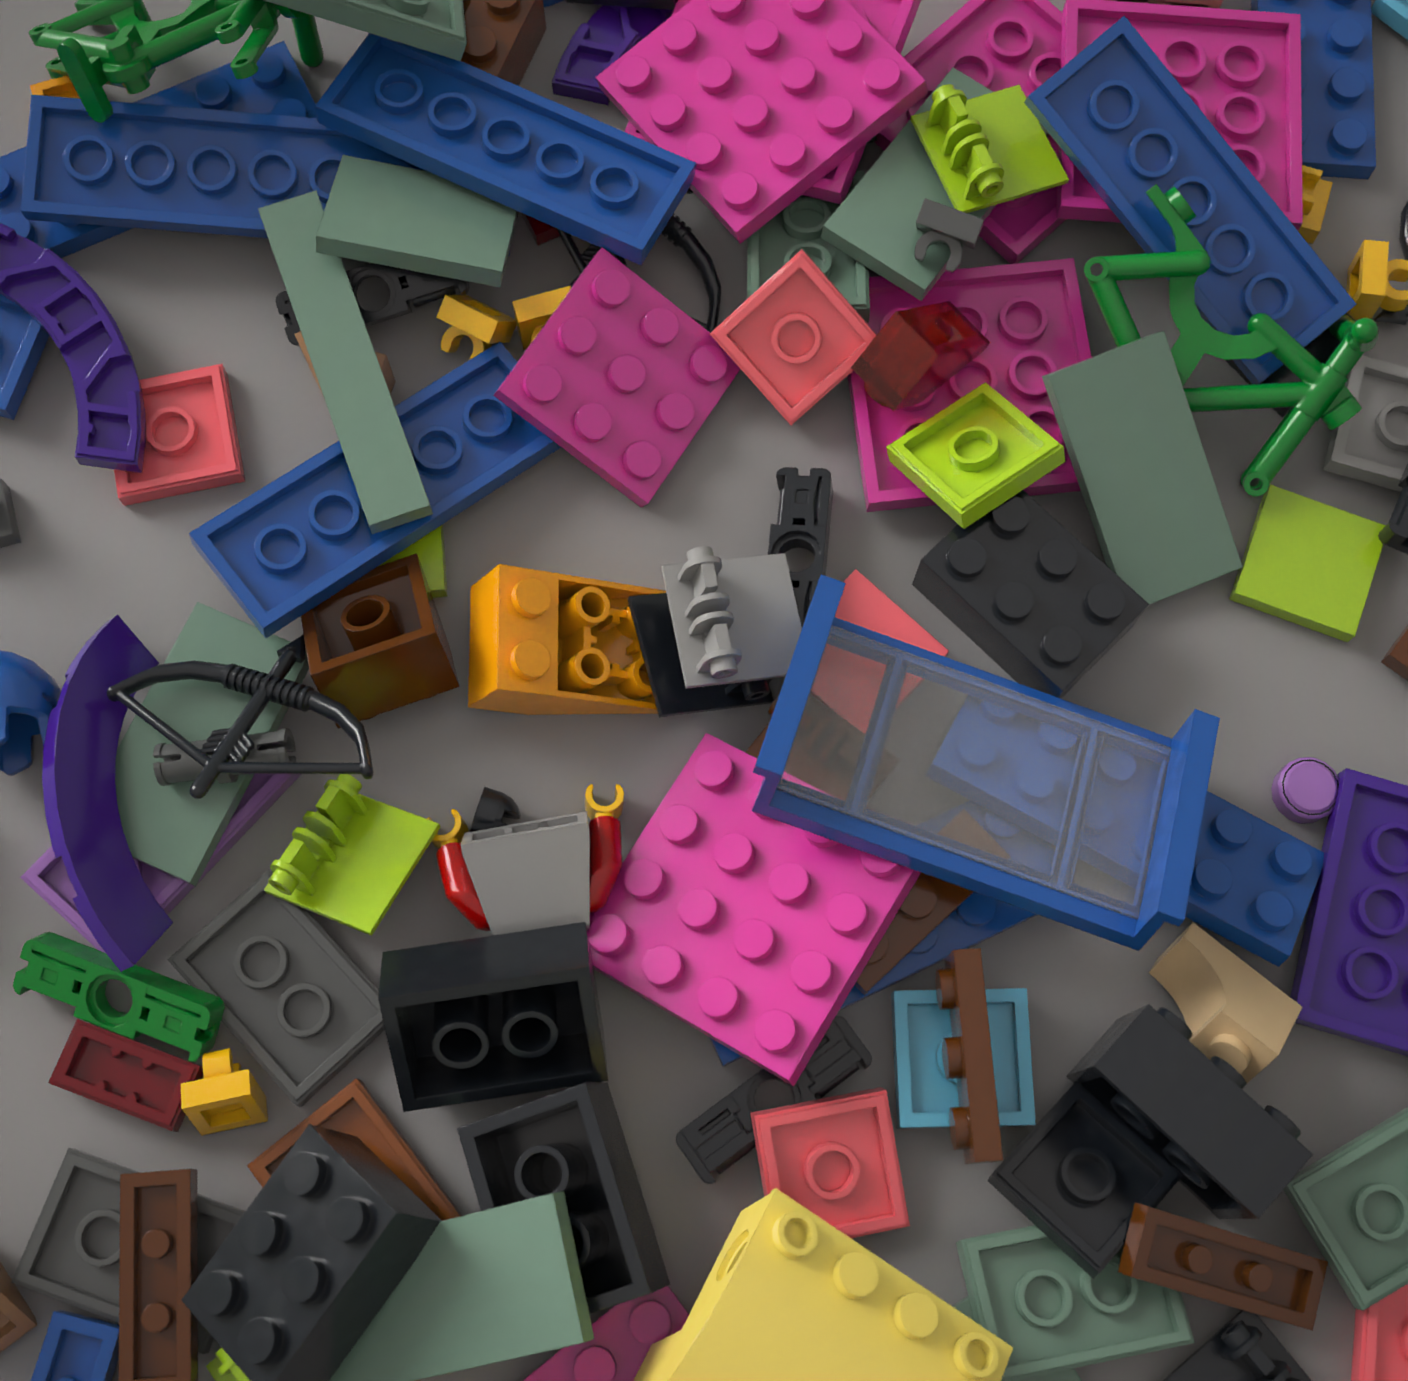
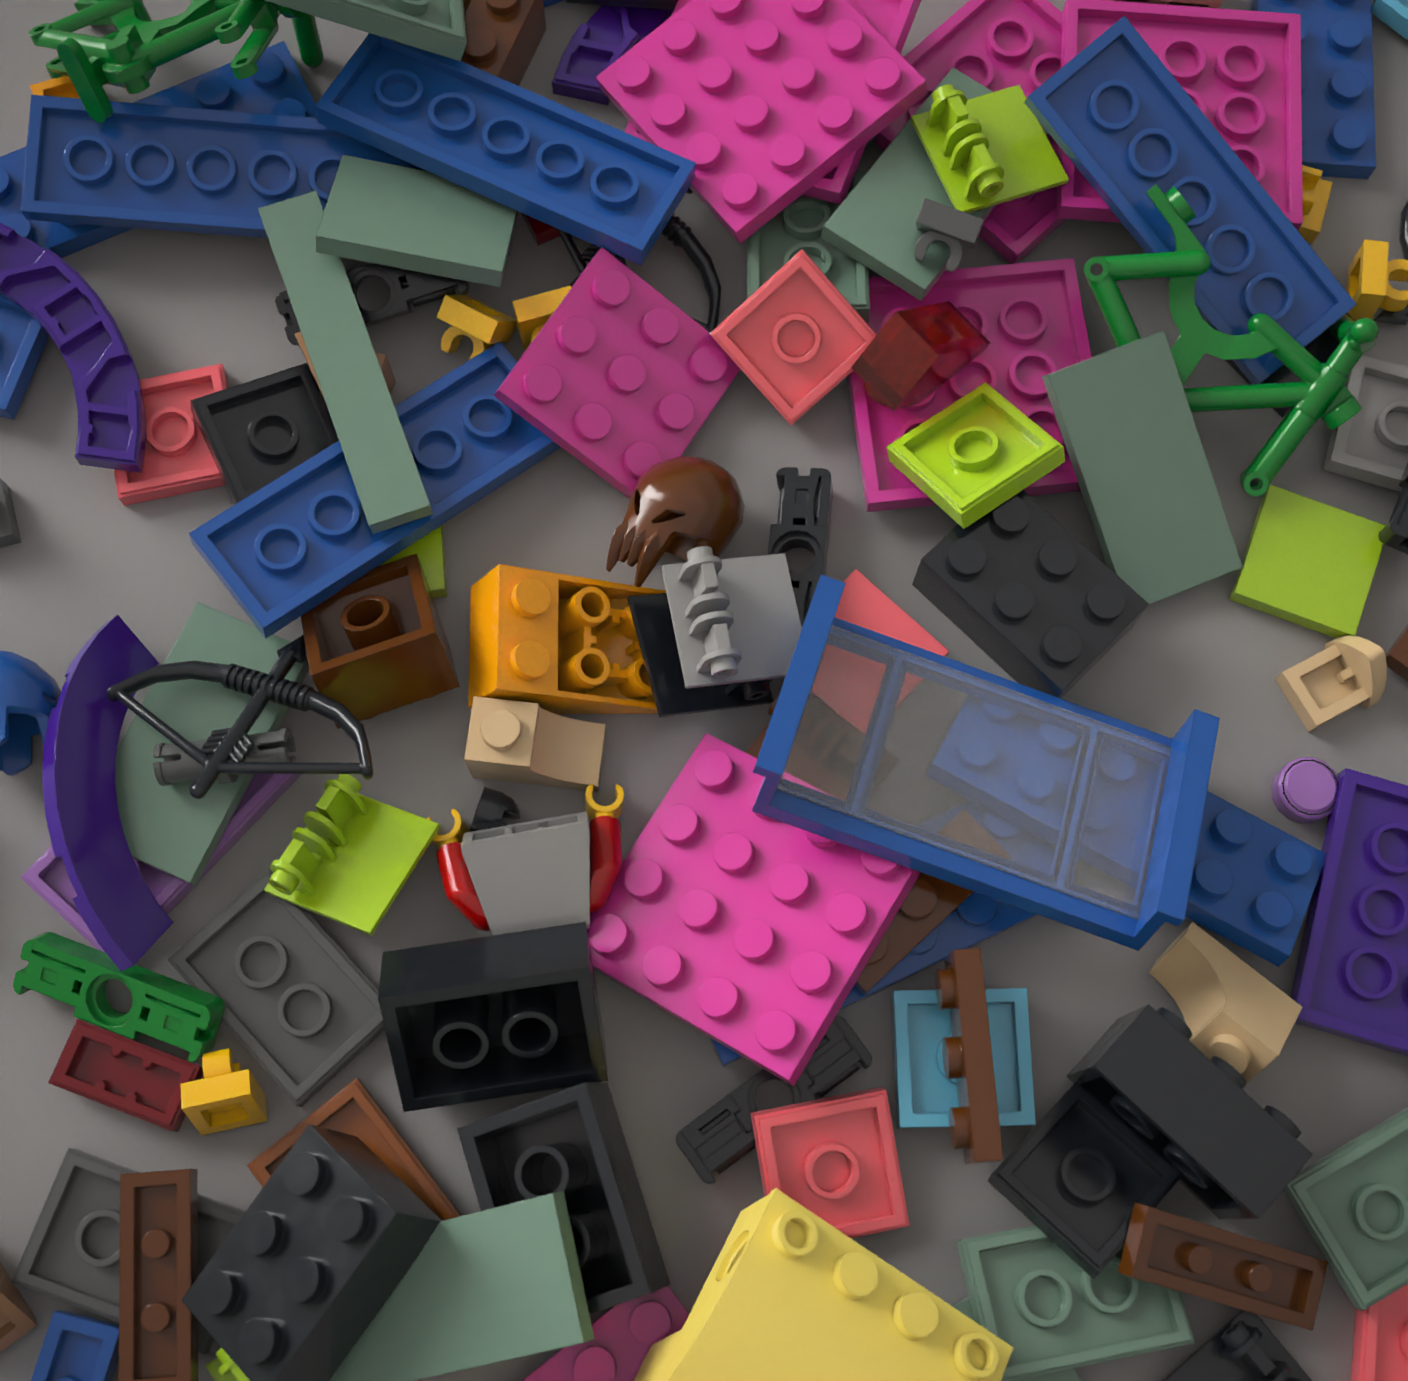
(264, 428): none -> black tile
(533, 745): none -> tan arch
(676, 509): none -> reddish brown helmet
(1335, 680): none -> tan tile

